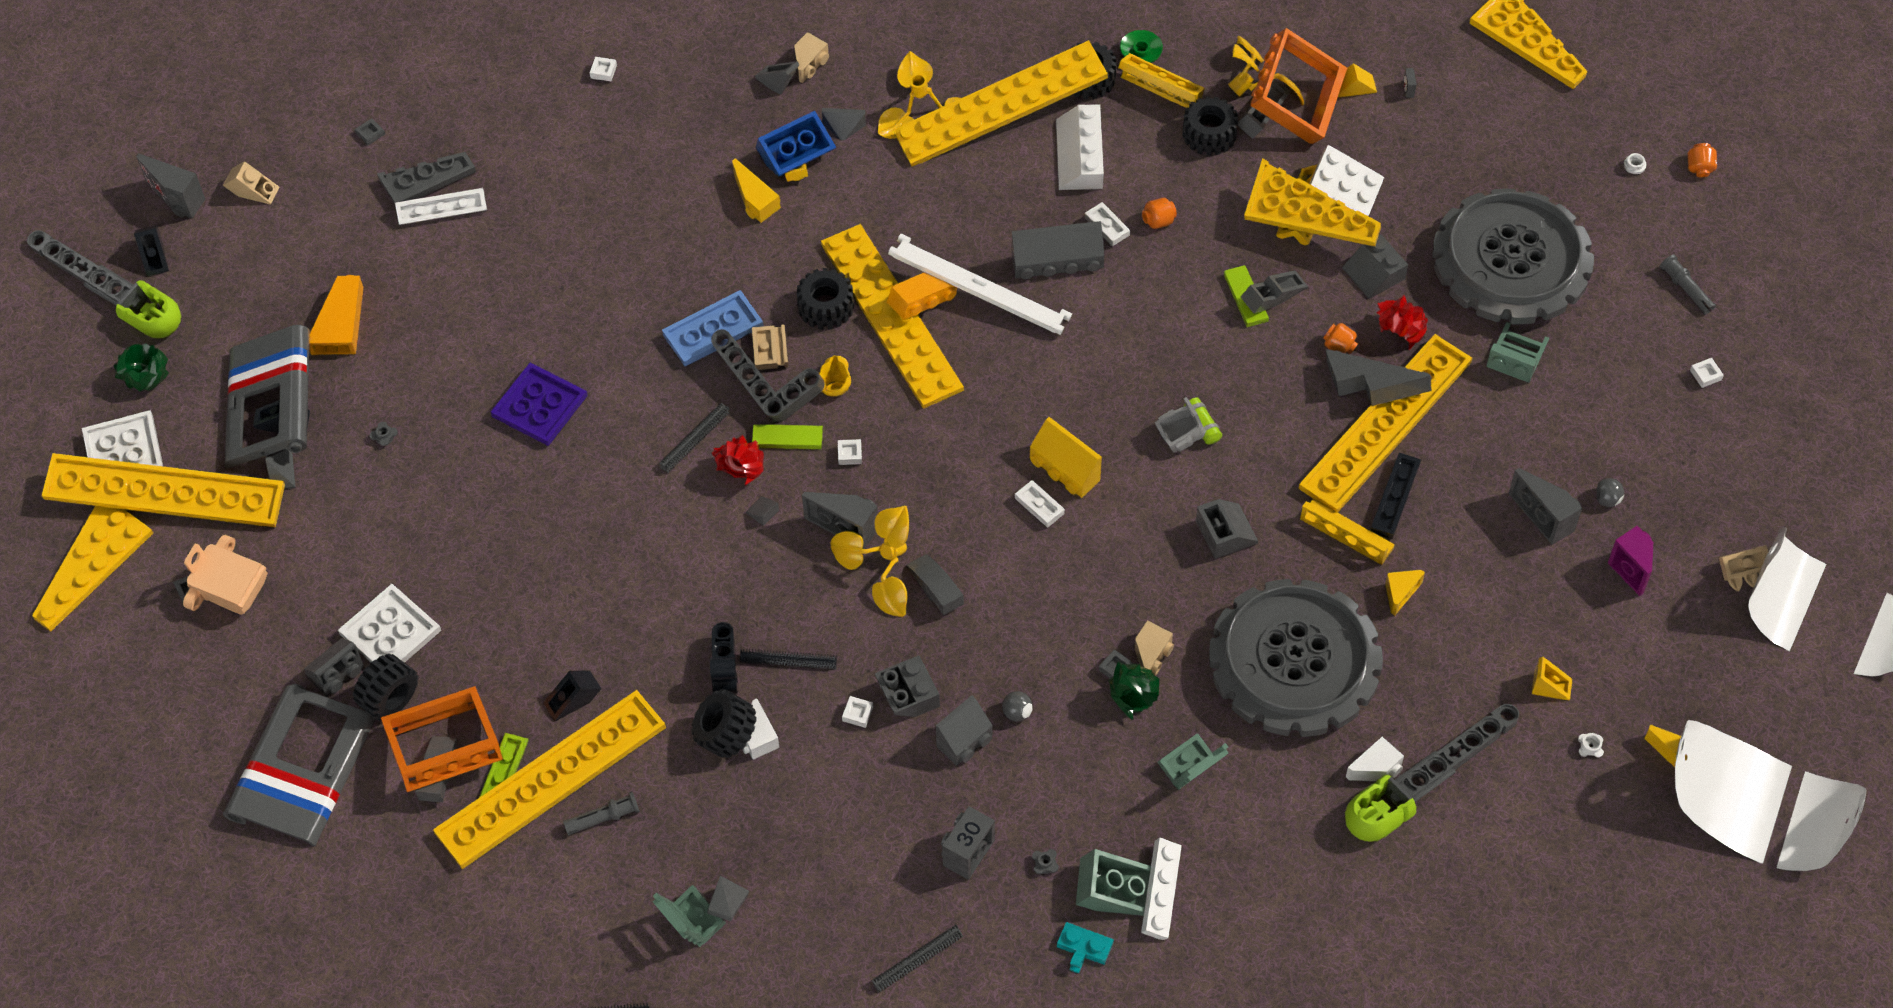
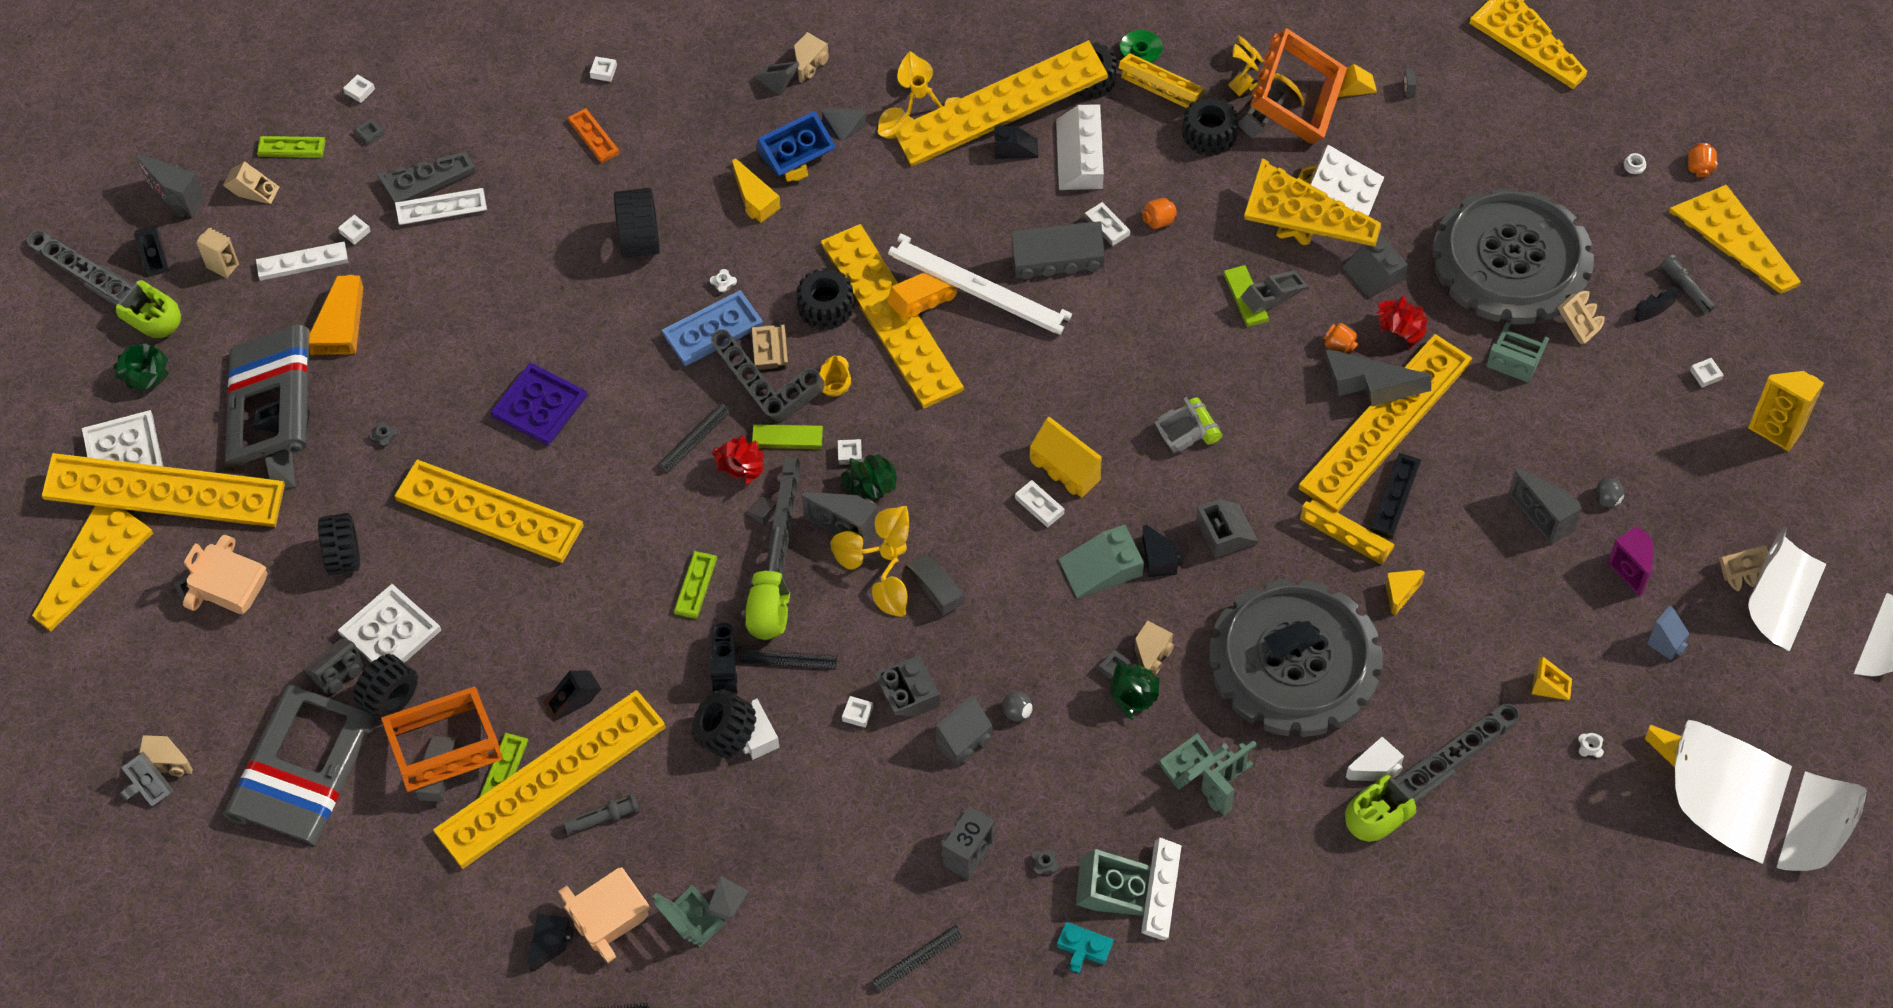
(145, 779): none -> dark grey plate
(165, 755): none -> tan slope
(217, 252): none -> tan brick
(291, 146): none -> lime tile
(302, 261): none -> white plate
(338, 544): none -> black tyre
(354, 229): none -> white plate
(359, 88): none -> white plate
(489, 511): none -> yellow plate
(549, 939): none -> black slope
(593, 135): none -> orange tile
(606, 910): none -> light nougat piece
(636, 222): none -> black tyre
(695, 585): none -> lime tile
(723, 286): none -> white plate
(768, 598): none -> piece
(869, 477): none -> dark green hair
(1014, 143): none -> black slope
(1102, 562): none -> sand green slope
(1159, 553): none -> black slope
(1218, 789): none -> sand green plate
(1298, 635): none -> black slope
(1580, 316): none -> tan plate
(1654, 305): none -> black slope
(1669, 635): none -> sand blue slope
(1732, 230): none -> yellow wing
(1785, 407): none -> yellow slope

